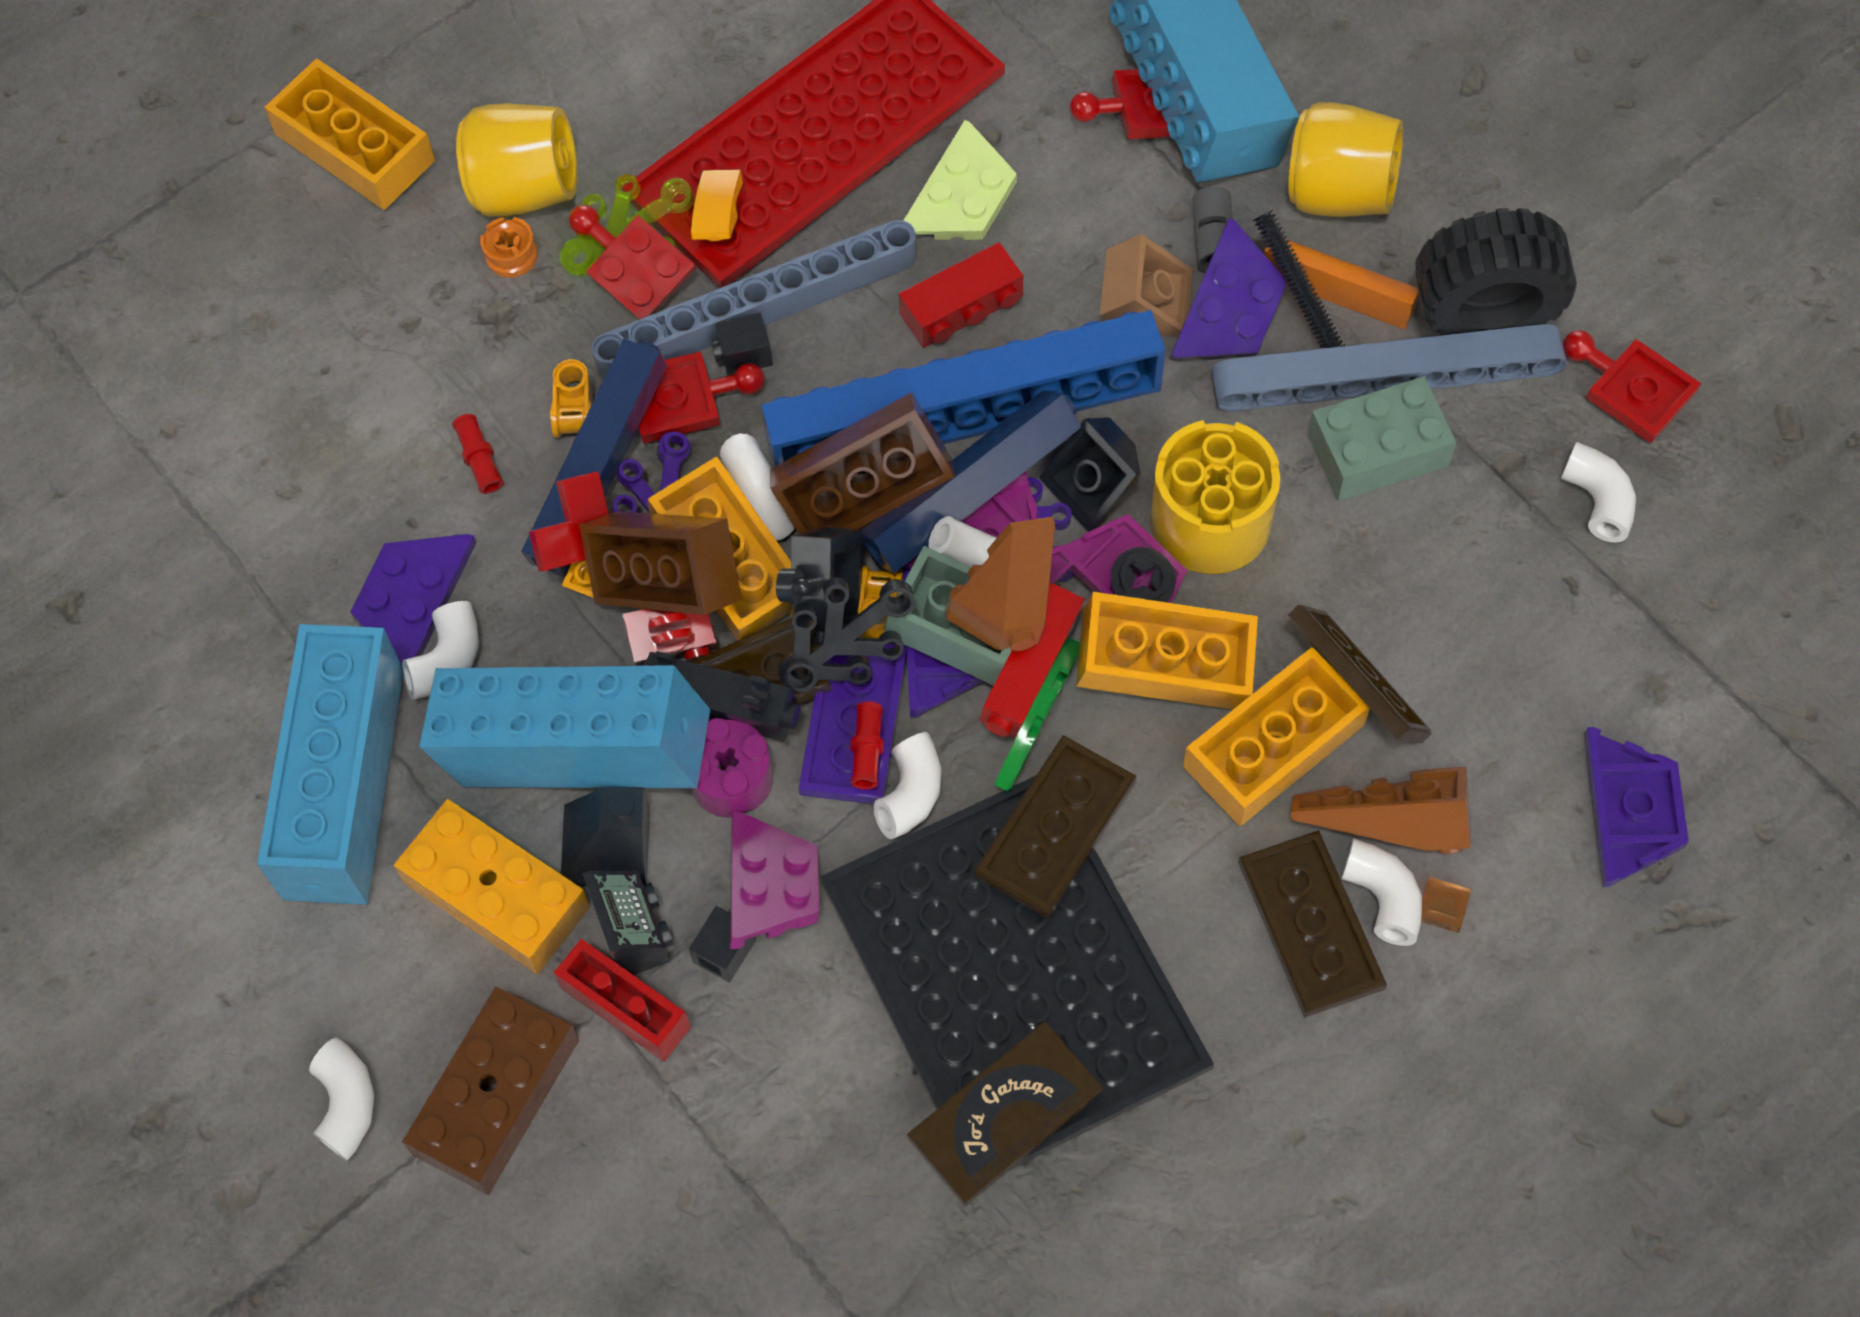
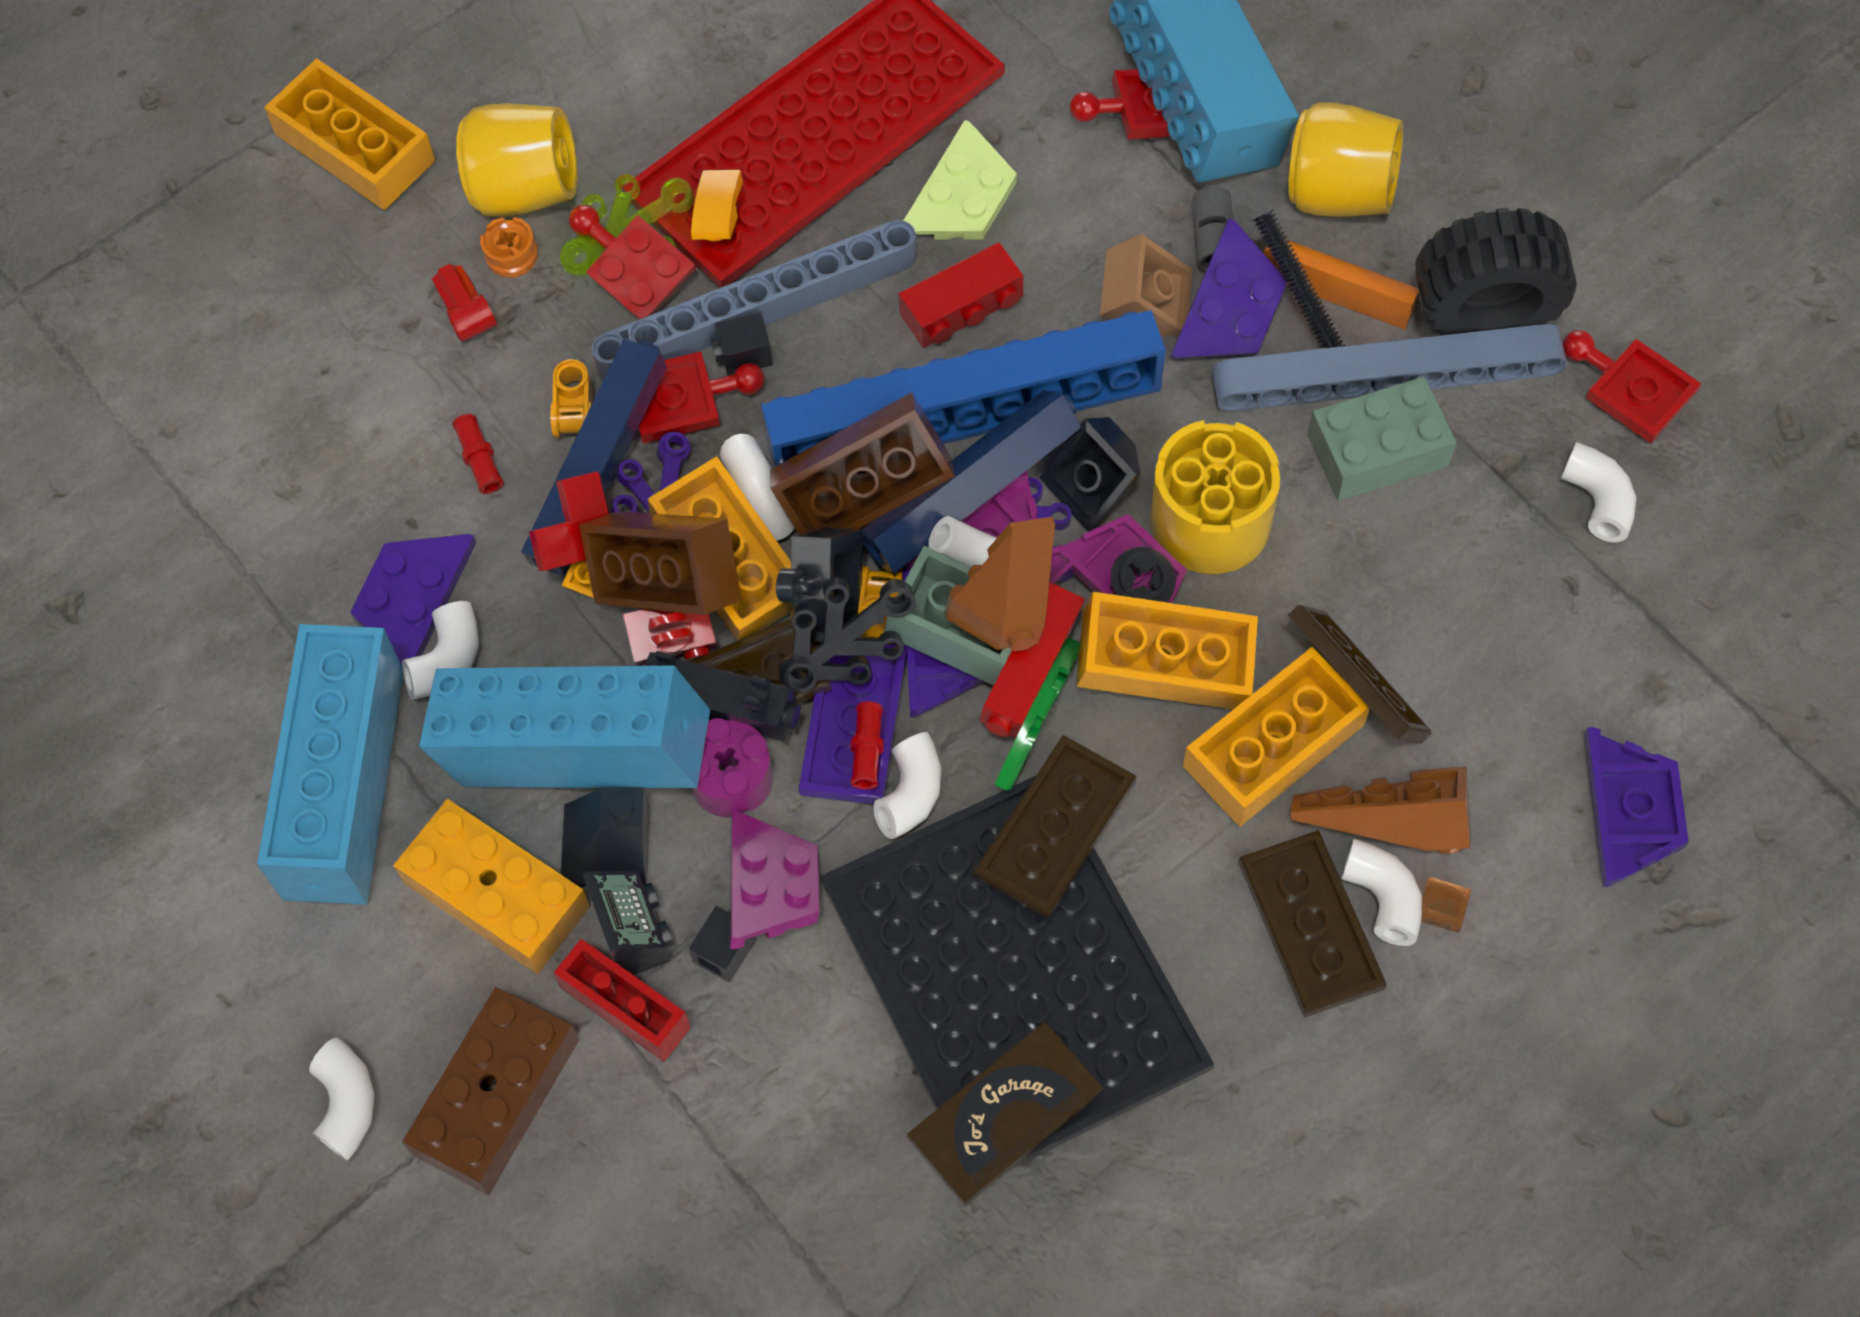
(465, 308): none -> red piece

